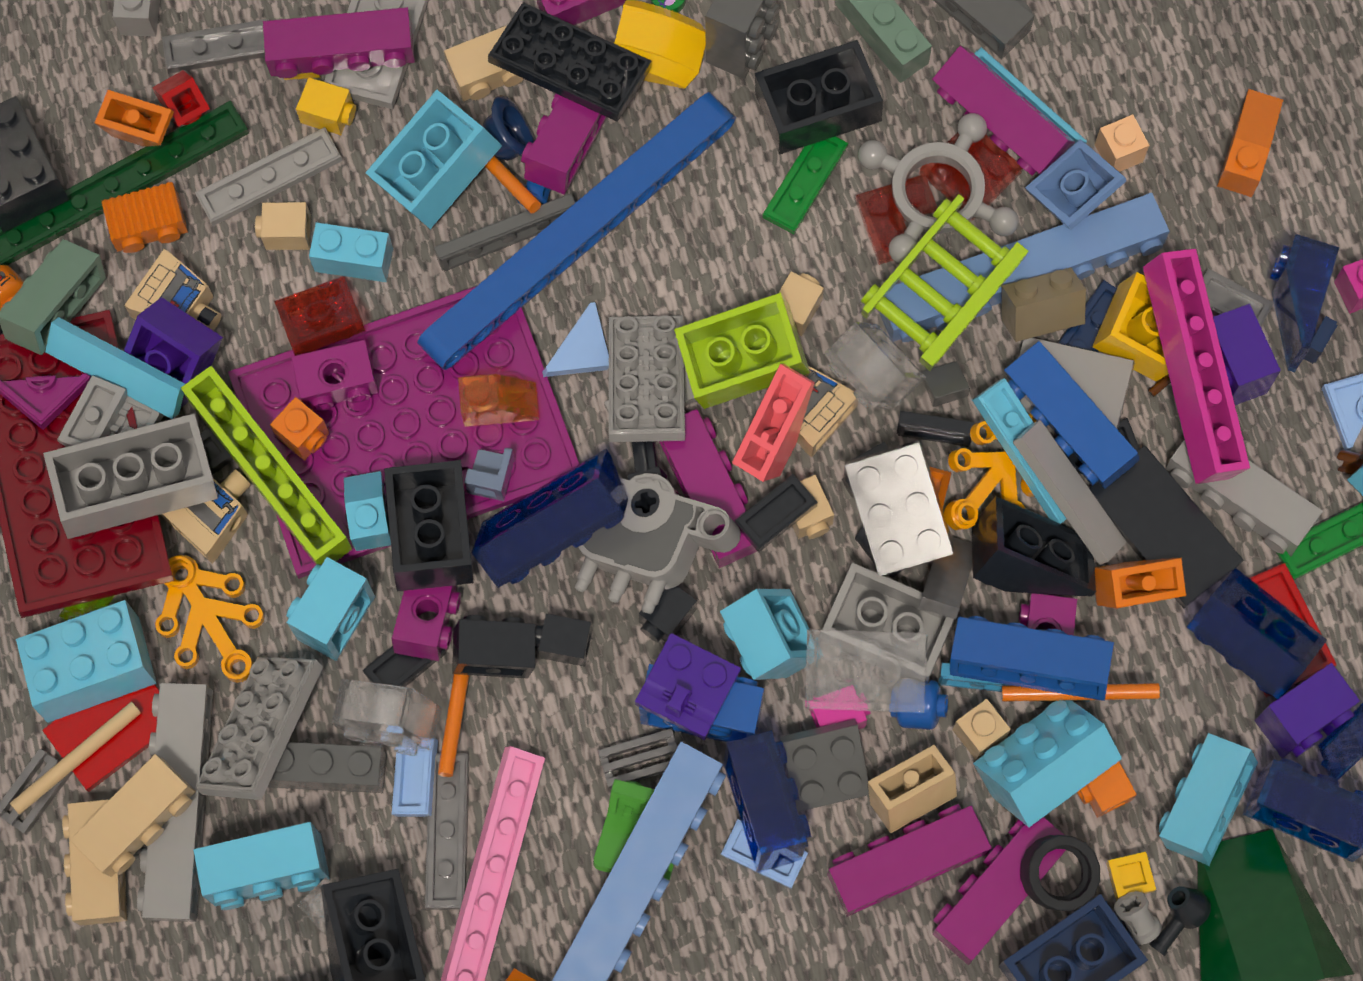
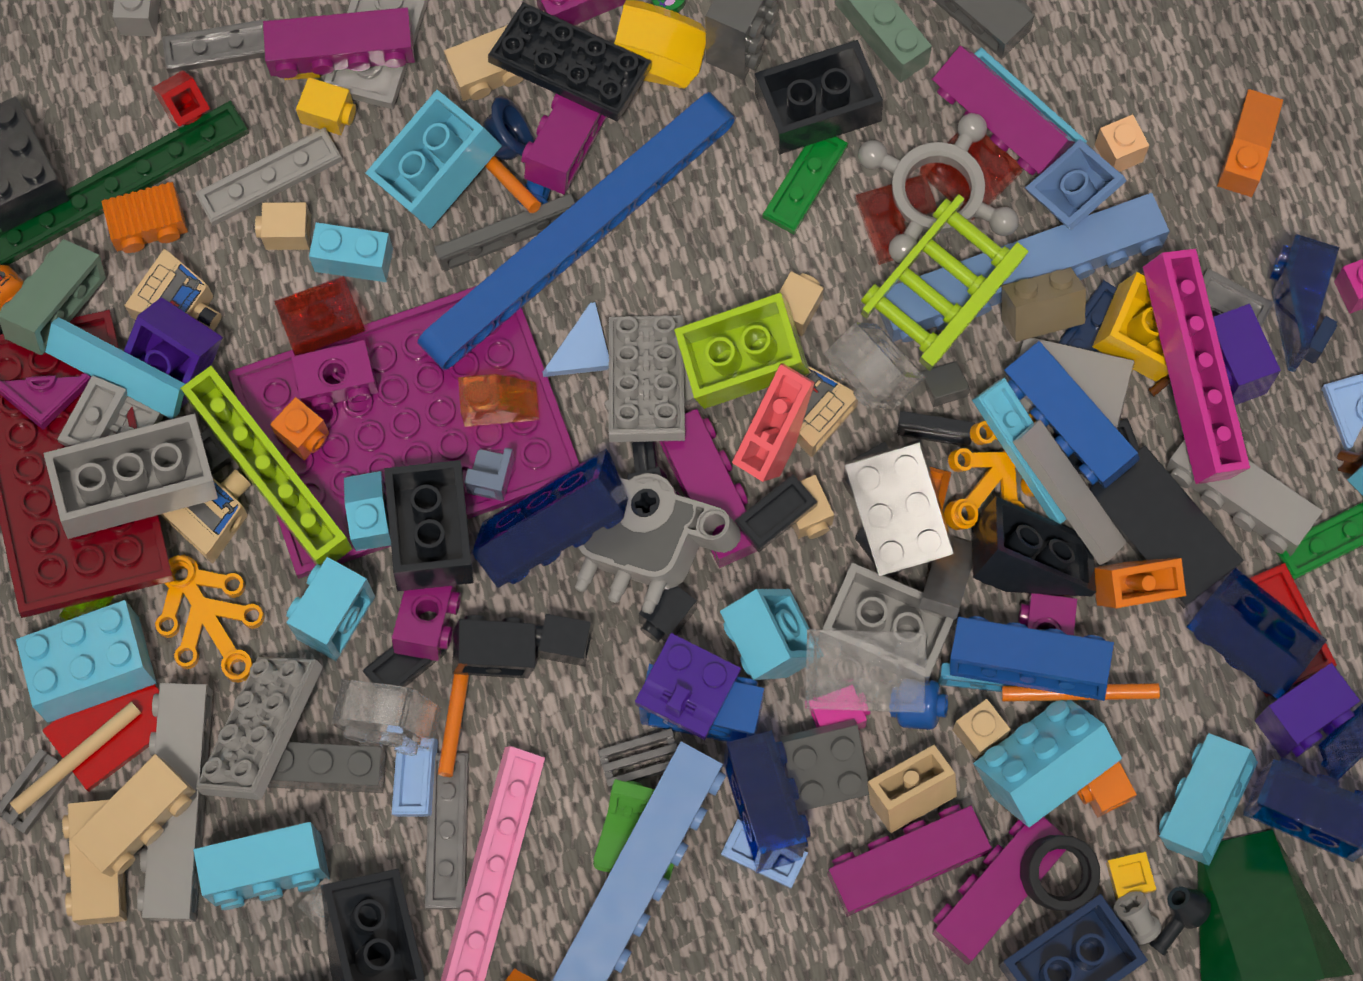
(133, 119): orange slope -> none

